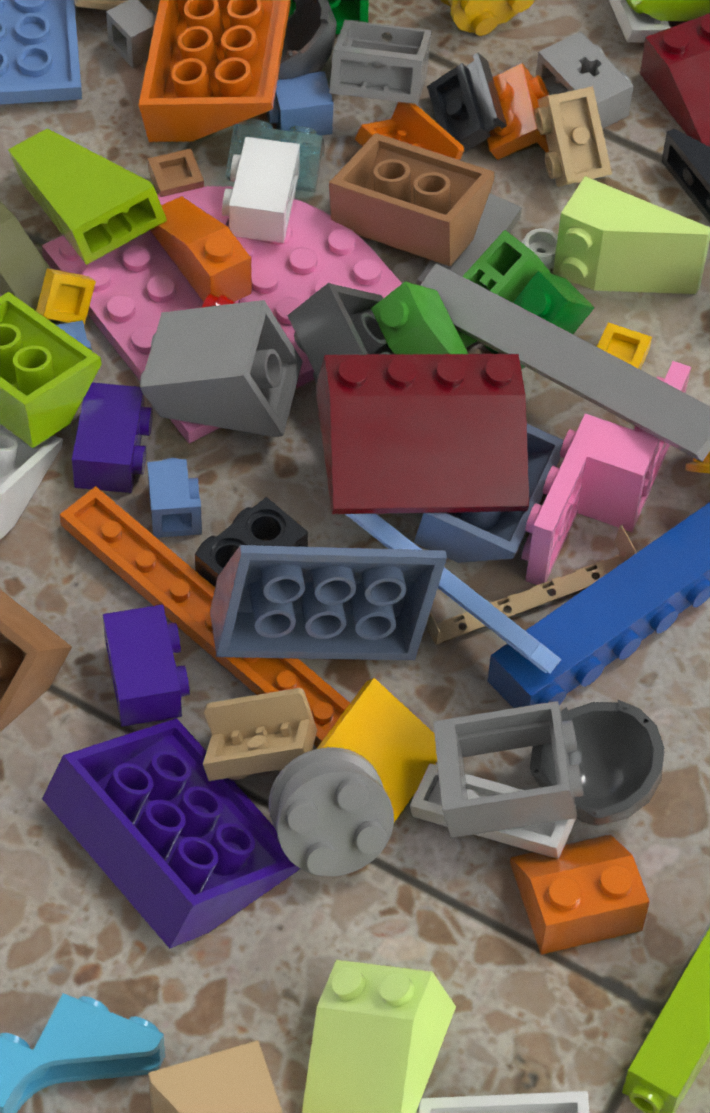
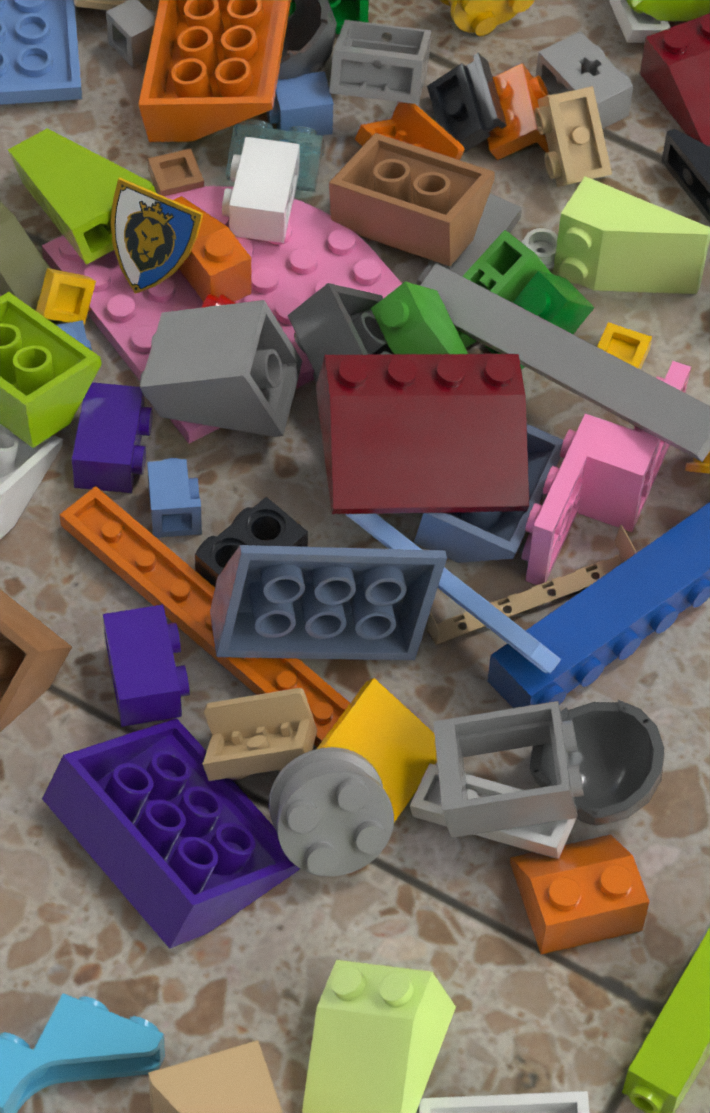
(150, 234): none -> shield

